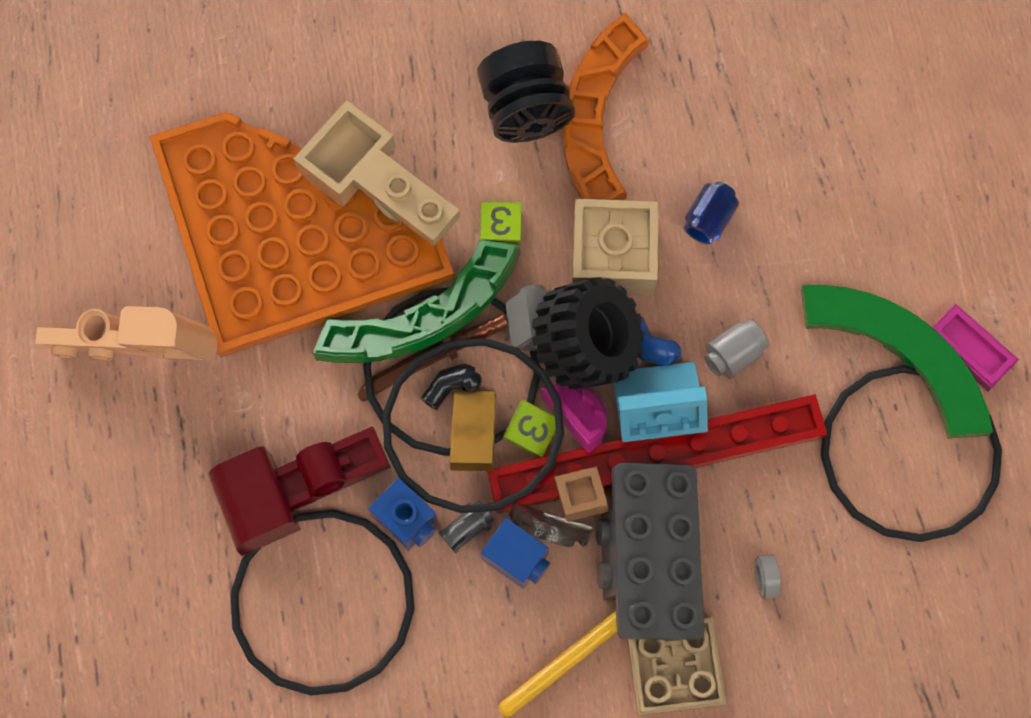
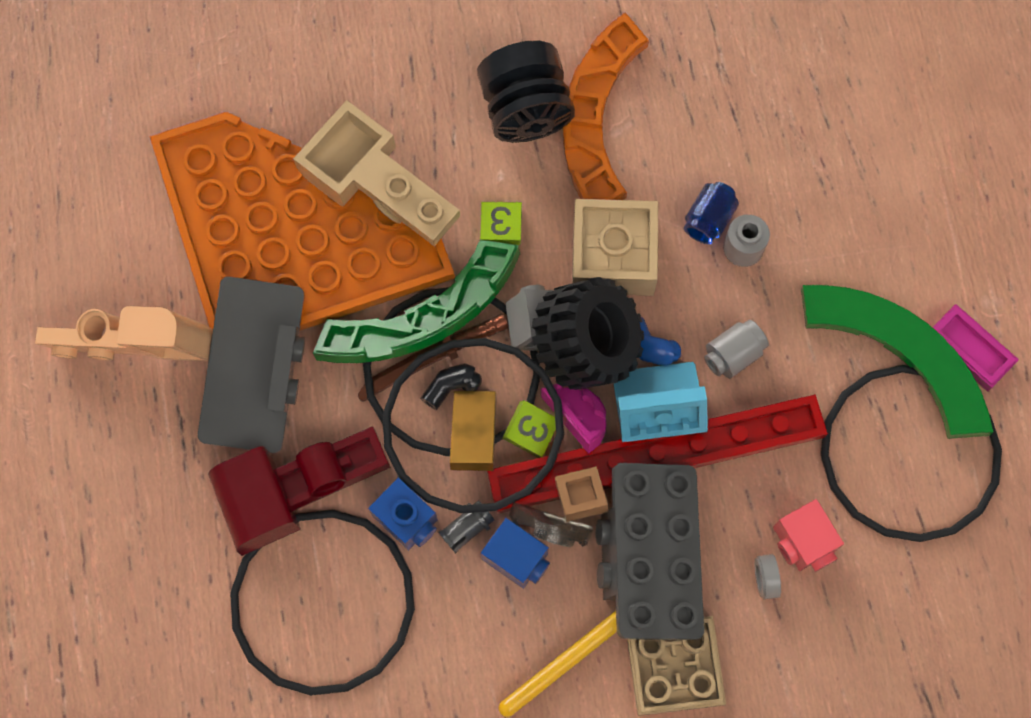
(252, 364): none -> dark grey bracket
(746, 240): none -> light grey brick
(808, 537): none -> coral brick

